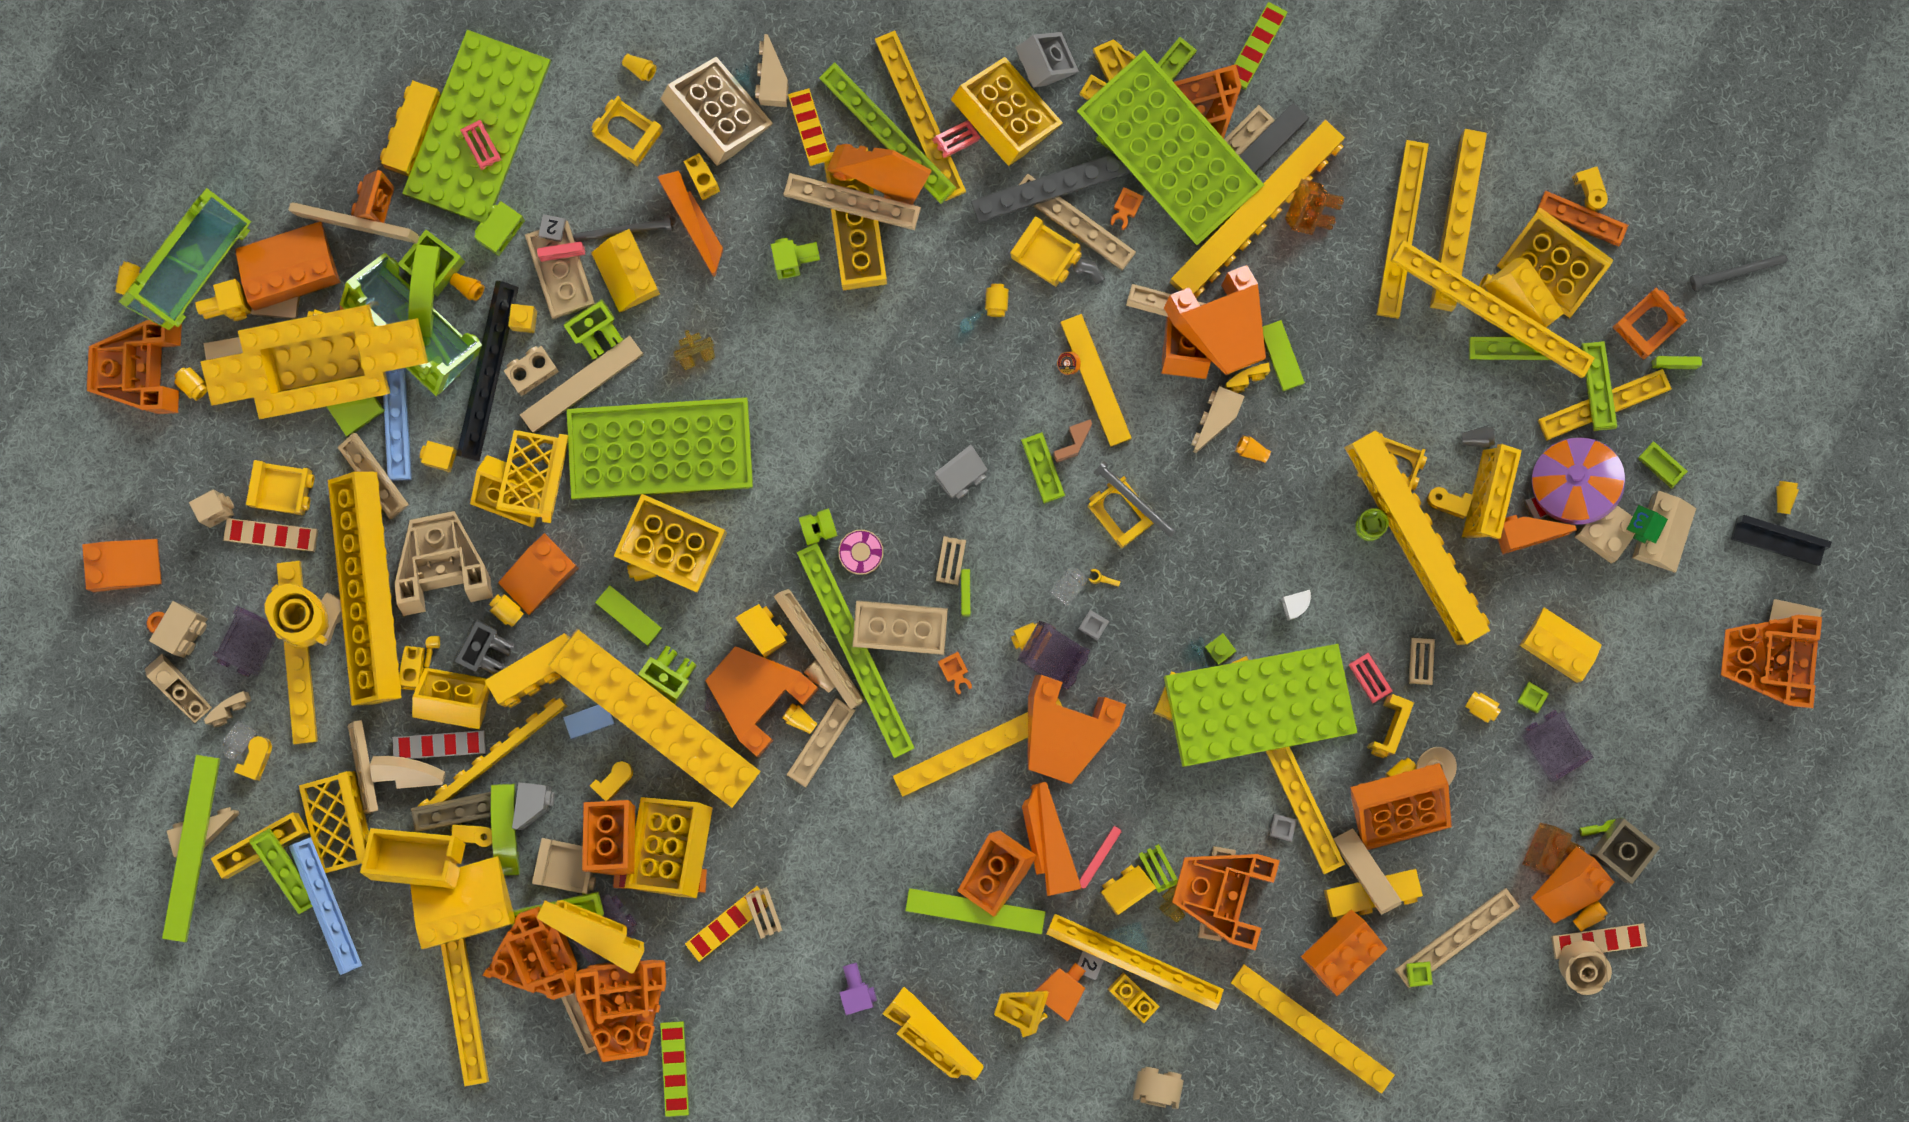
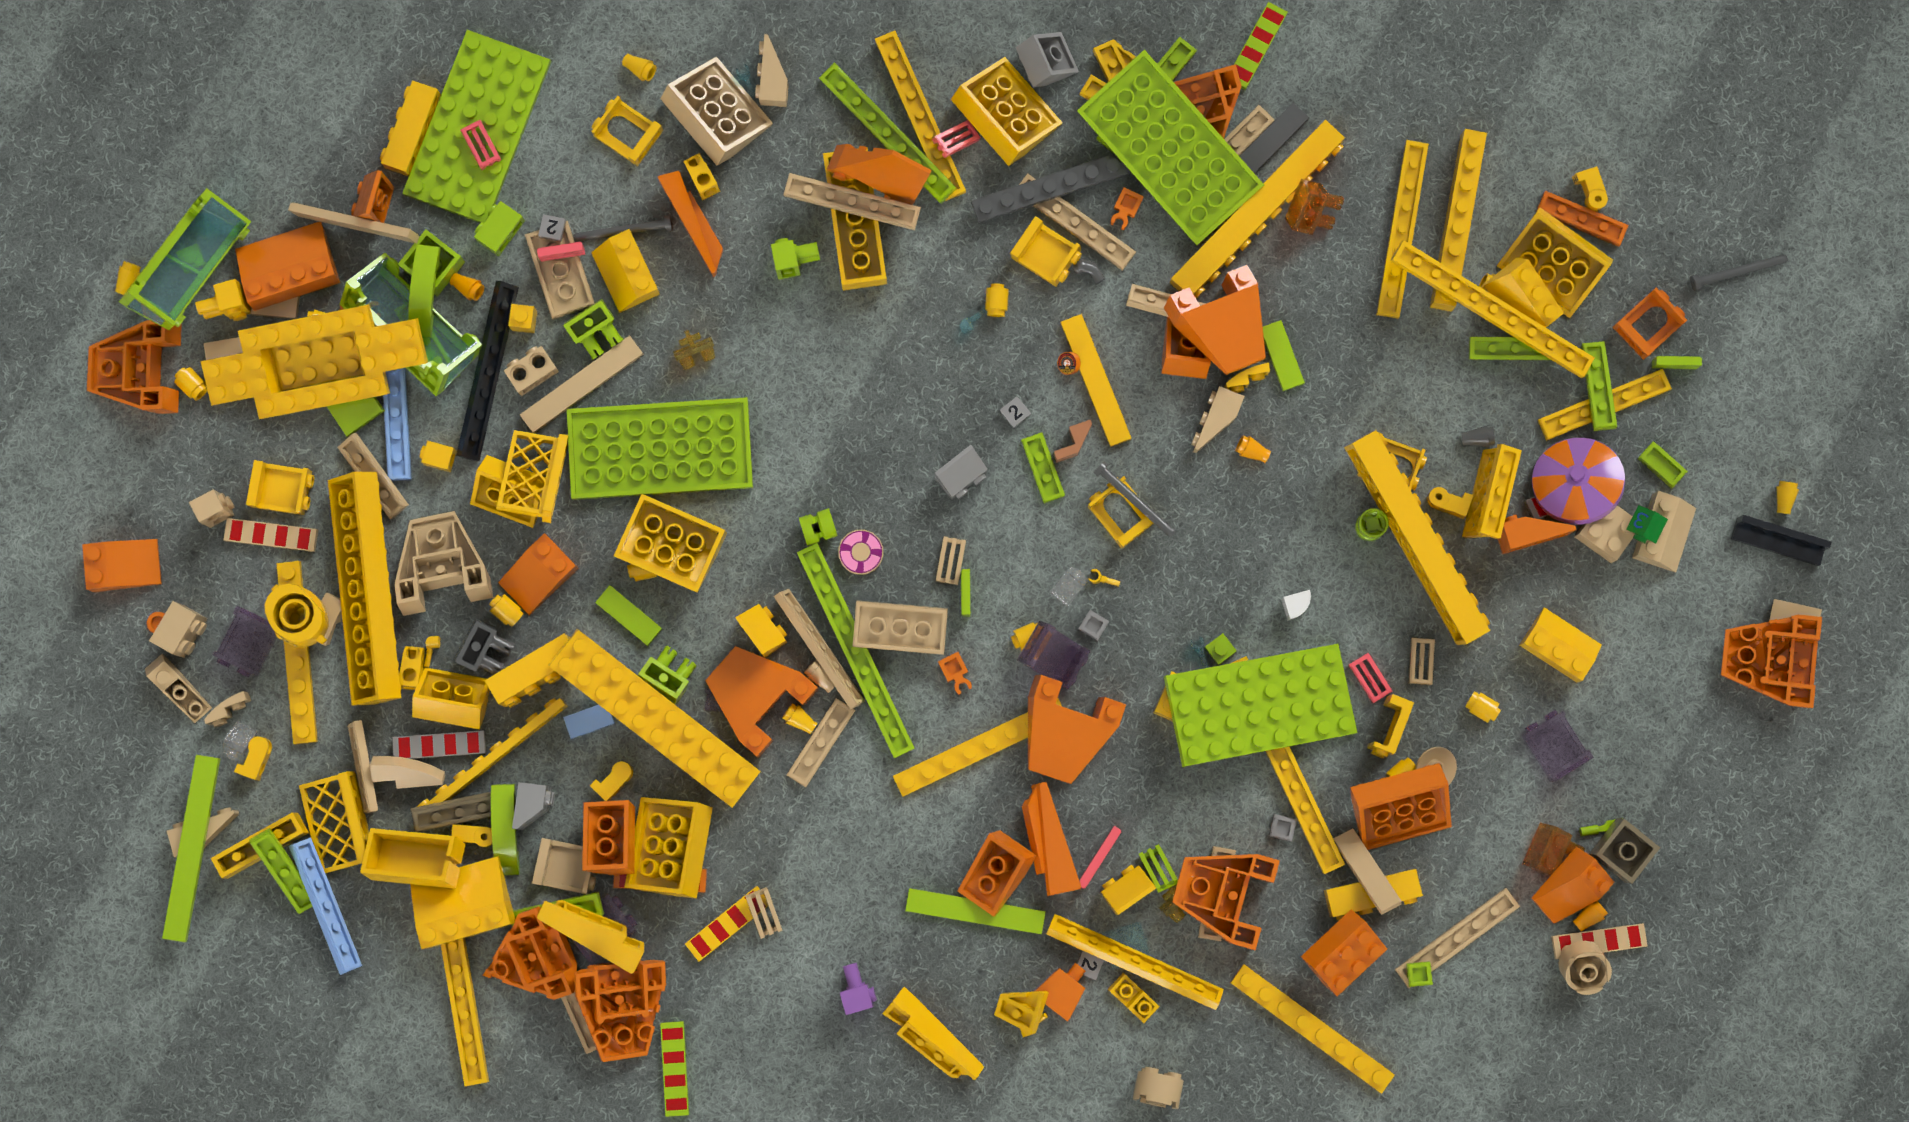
(809, 127): tile -> none
(1015, 412): none -> light grey tile
(1532, 697): lime tile -> none

